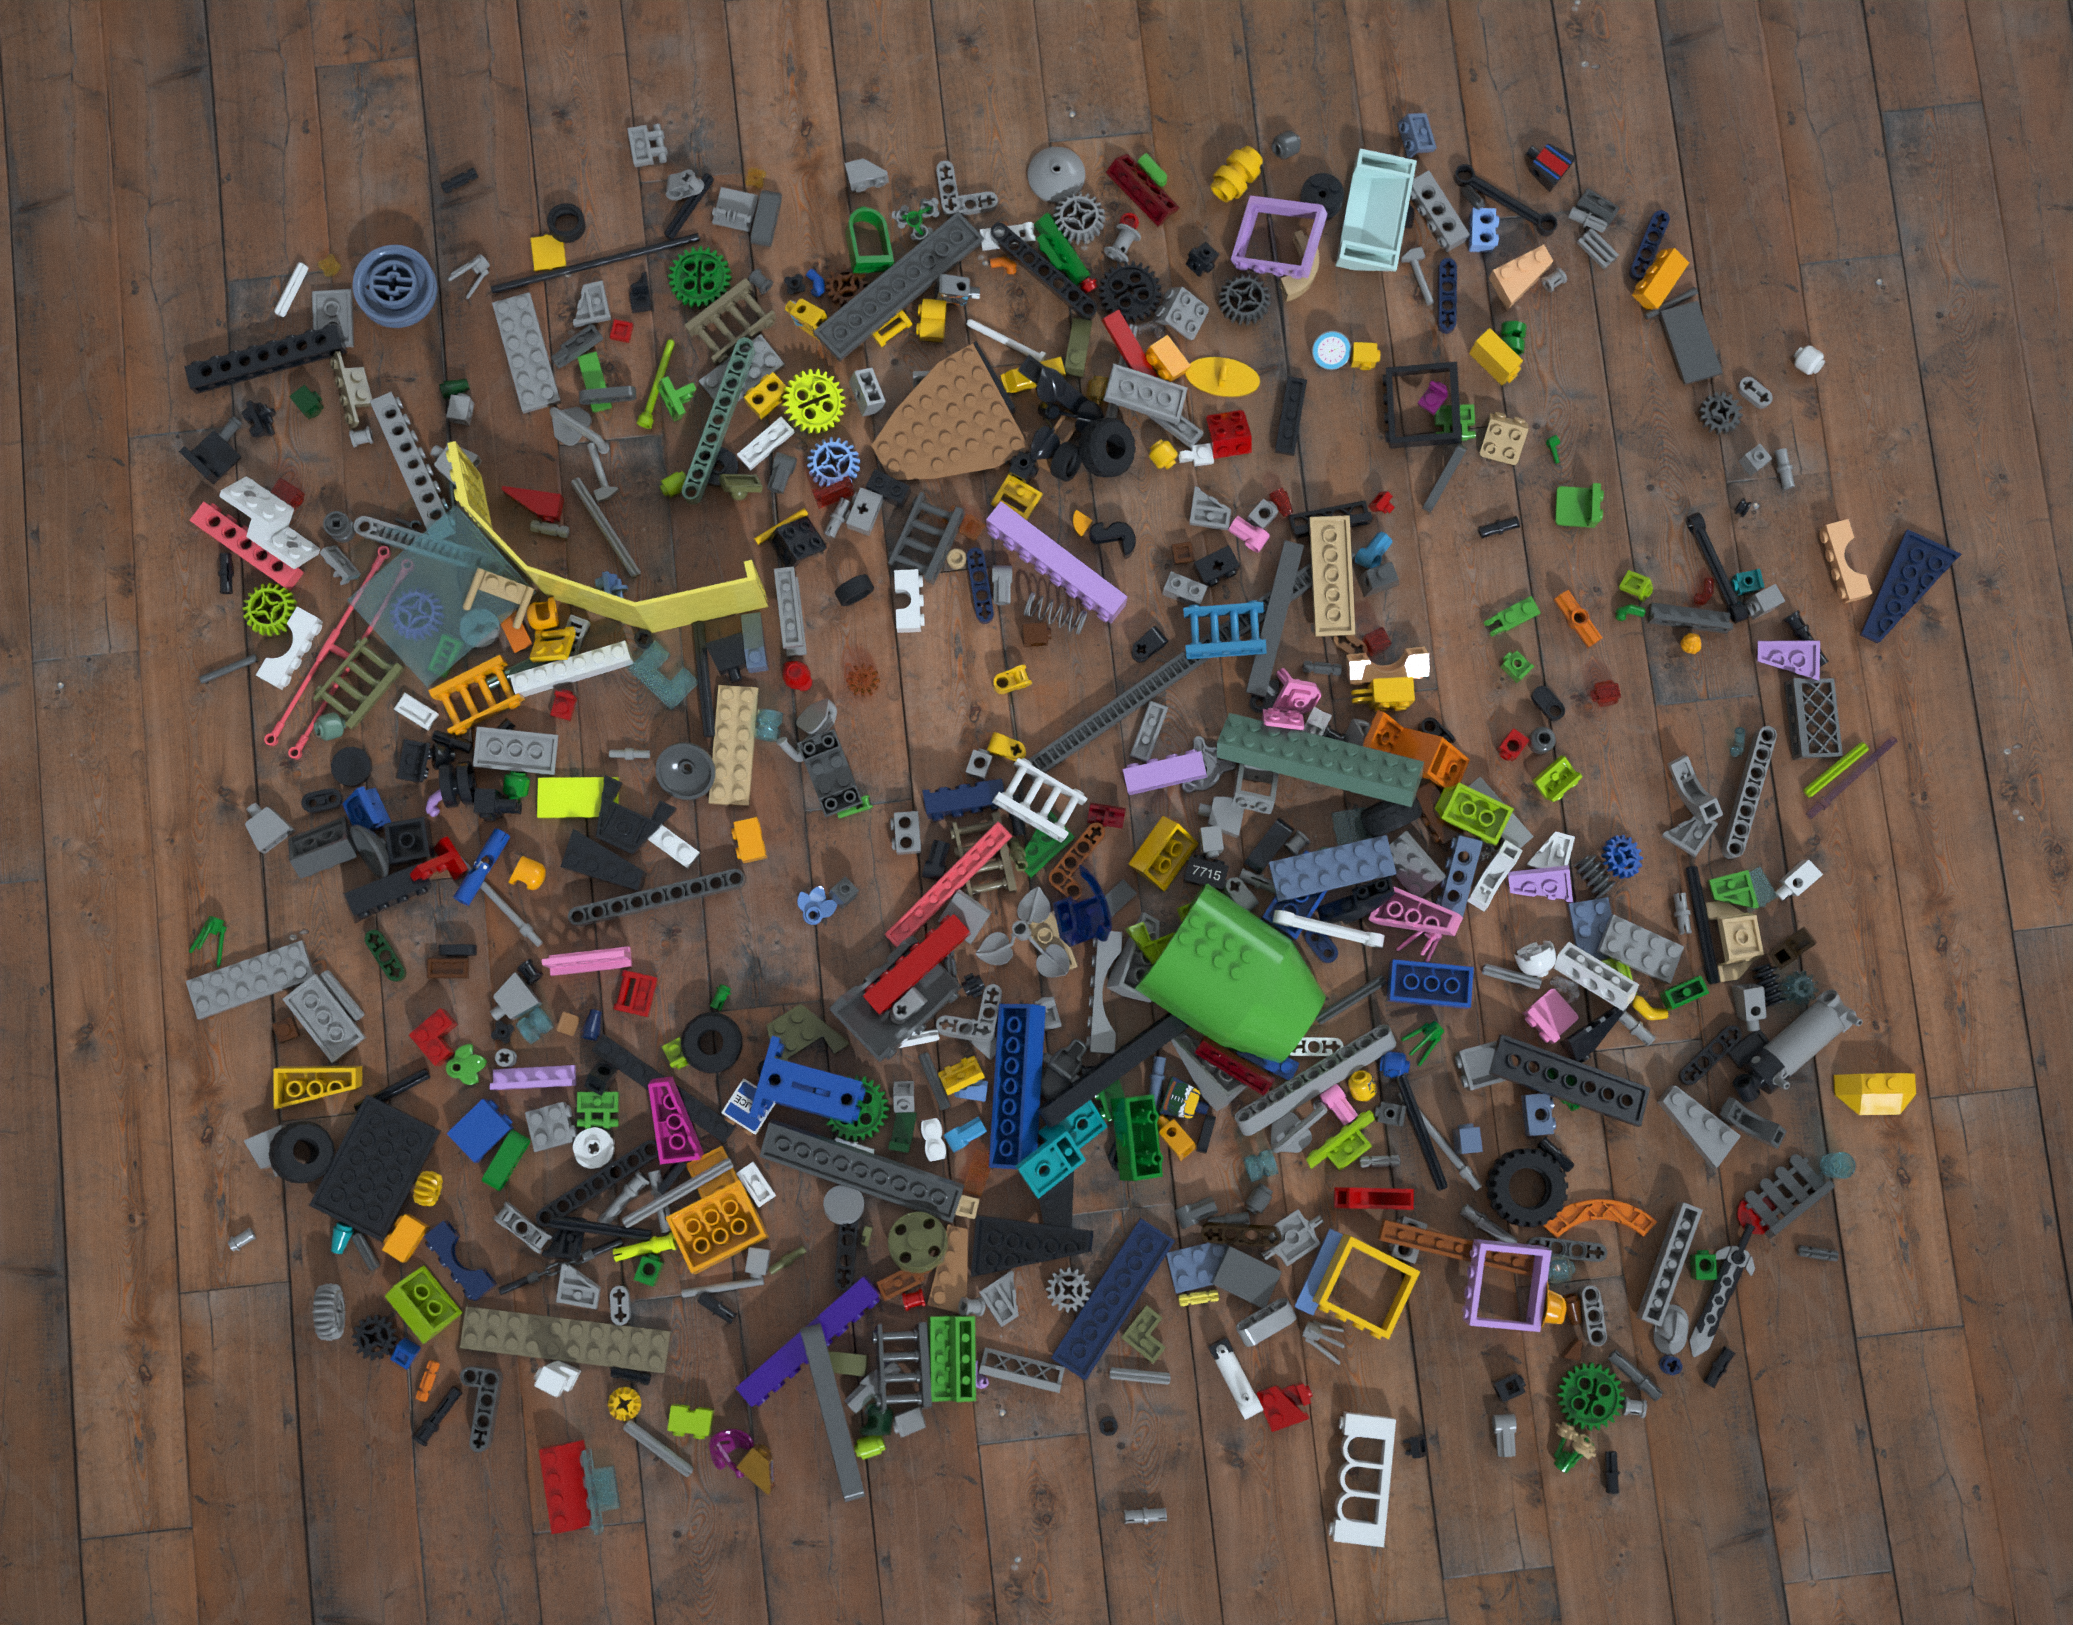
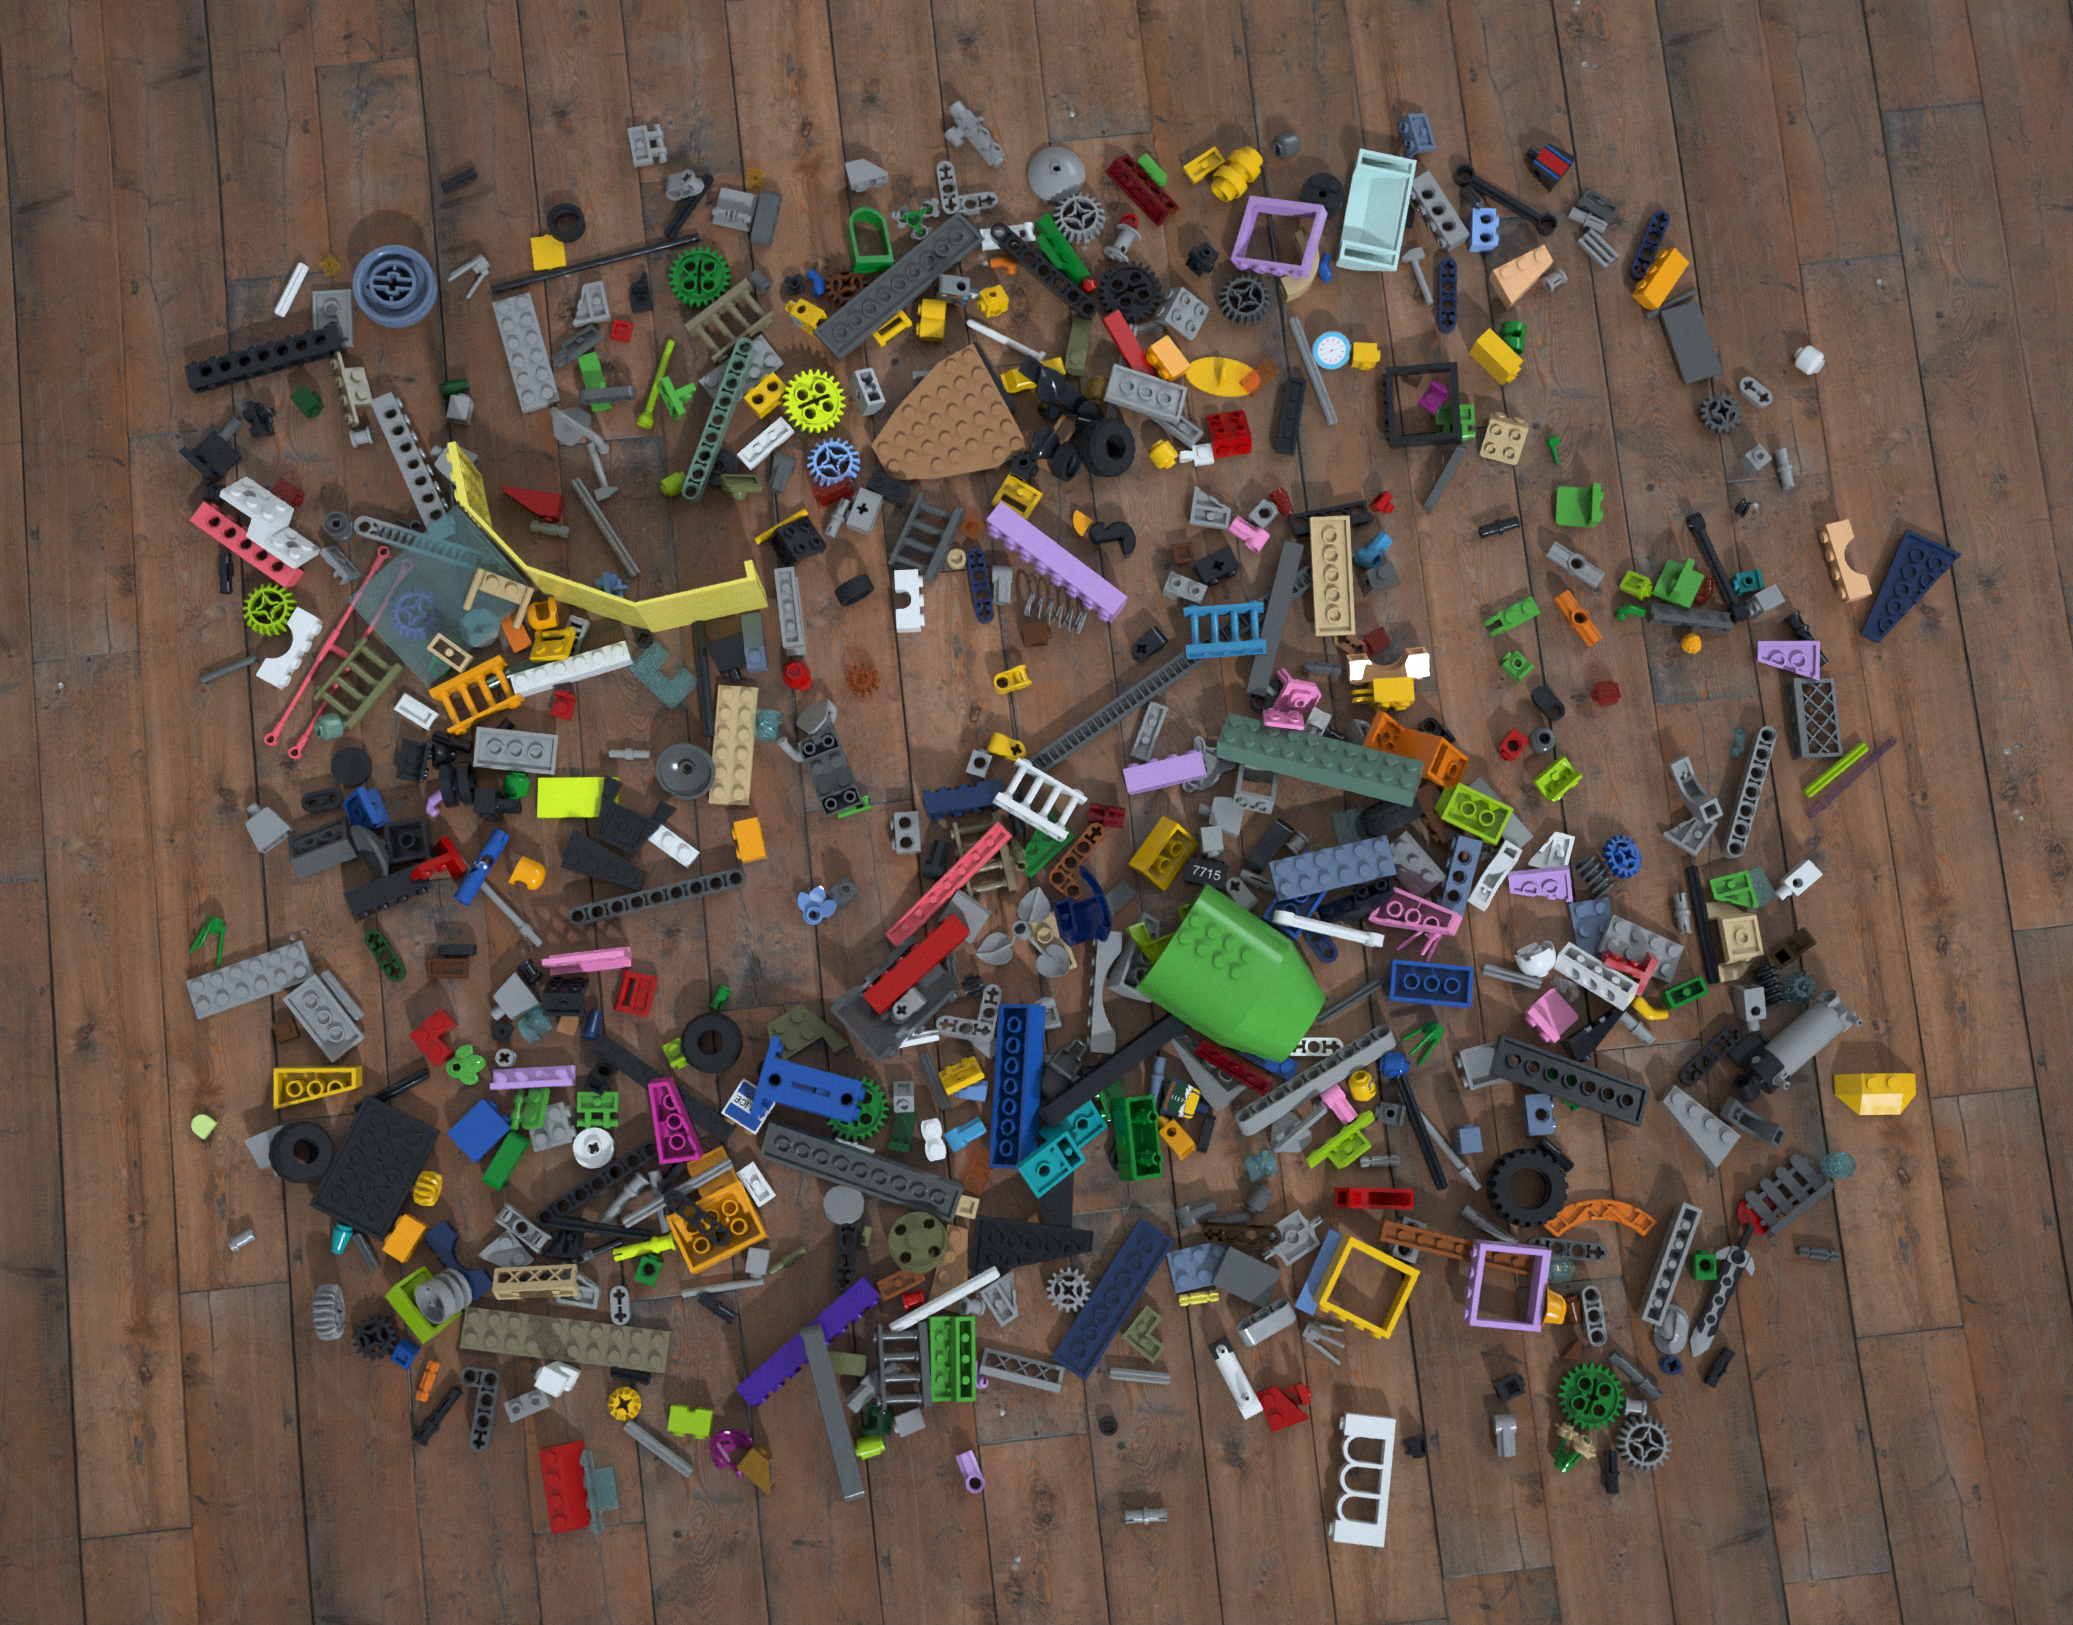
(203, 1125): none -> yellowish green tile
(212, 493): none -> black wheel
(443, 1296): none -> light grey wheel
(450, 653): none -> tan brick
(507, 1252): none -> light grey wing
(528, 1404): none -> light grey brick
(535, 1108): none -> bright green plate
(536, 1288): none -> tan fence
(565, 996): none -> black bracket
(699, 1215): none -> black beam
(945, 1300): none -> white axle
(970, 1469): none -> lavender piece
(977, 134): none -> light grey piece
(992, 301): none -> yellow brick
(1204, 165): none -> yellow plate
(1260, 377): none -> clear orange tile
(1313, 371): none -> light grey axle
(1324, 268): none -> blue arm
(1585, 572): none -> light grey piece
(1640, 972): none -> red bracket
(1644, 1434): none -> light grey gear
(1678, 583): none -> bright green bracket

